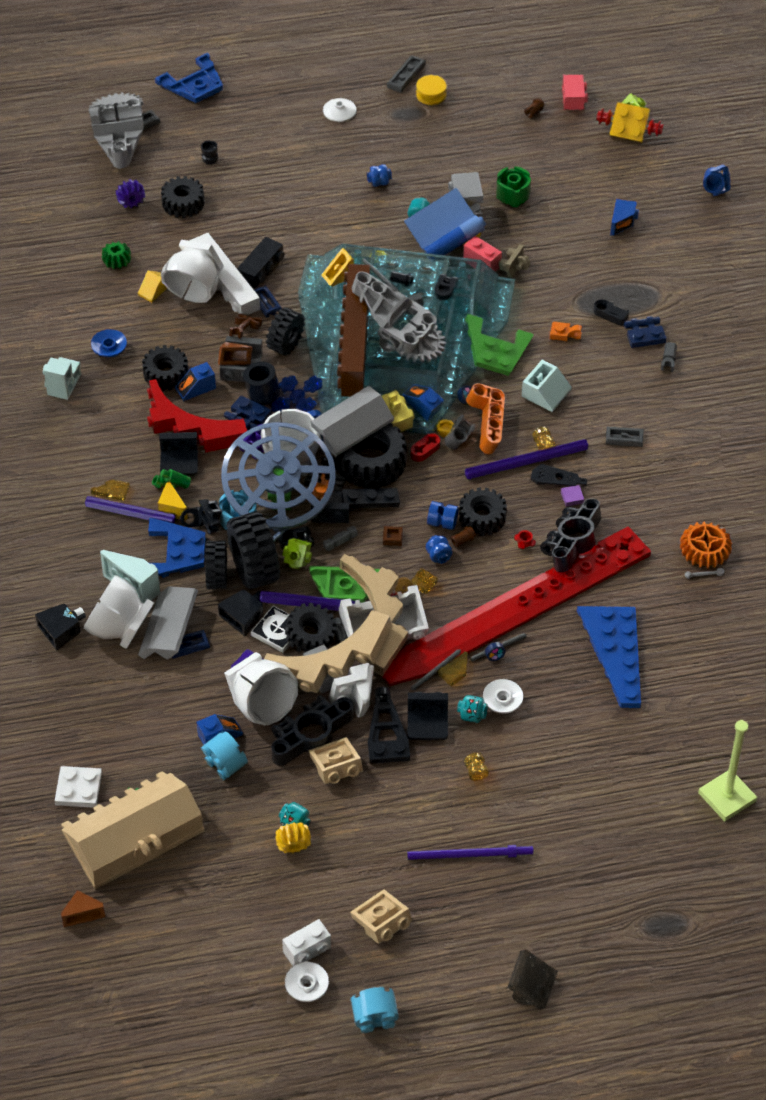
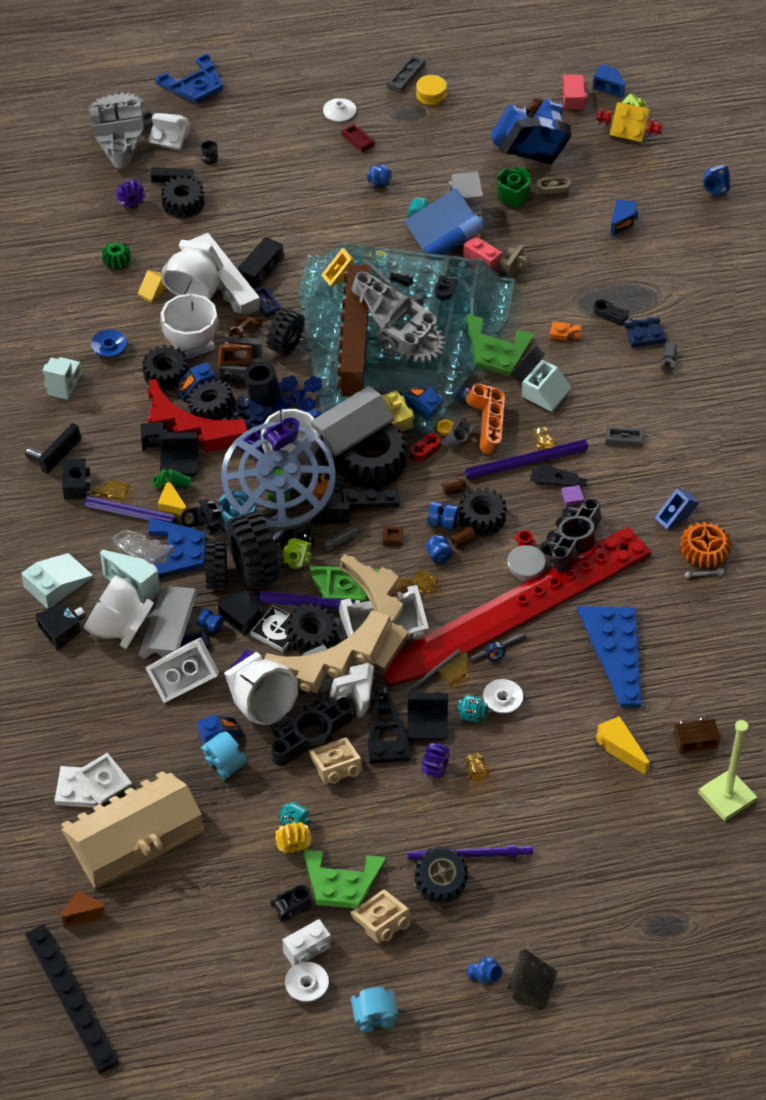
(54, 579): none -> light aqua slope
(57, 450): none -> black piece
(72, 999): none -> black plate
(75, 479): none -> black brick
(103, 779): none -> white tile
(137, 546): none -> clear wing
(150, 434): none -> black window
(161, 175): none -> black piece
(169, 131): none -> white piece
(182, 670): none -> white slope
(189, 328): none -> white plate
(211, 621): none -> blue wheel
(212, 400): none -> black tyre
(282, 433): none -> dark purple piece
(289, 905): none -> black piece
(341, 887): none -> bright green wing
(358, 138): none -> dark red tile
(435, 760): none -> dark purple gear
(441, 874): none -> black wheel
(454, 485): none -> reddish brown pin
(486, 971): none -> blue animal
(526, 562): none -> light grey tile
(528, 364): none -> black tyre
(533, 138): none -> blue piece
(553, 185): none -> dark tan plate
(609, 81): none -> blue slope
(621, 744): none -> yellow slope
(676, 508): none -> blue slope
(696, 735): none -> reddish brown brick

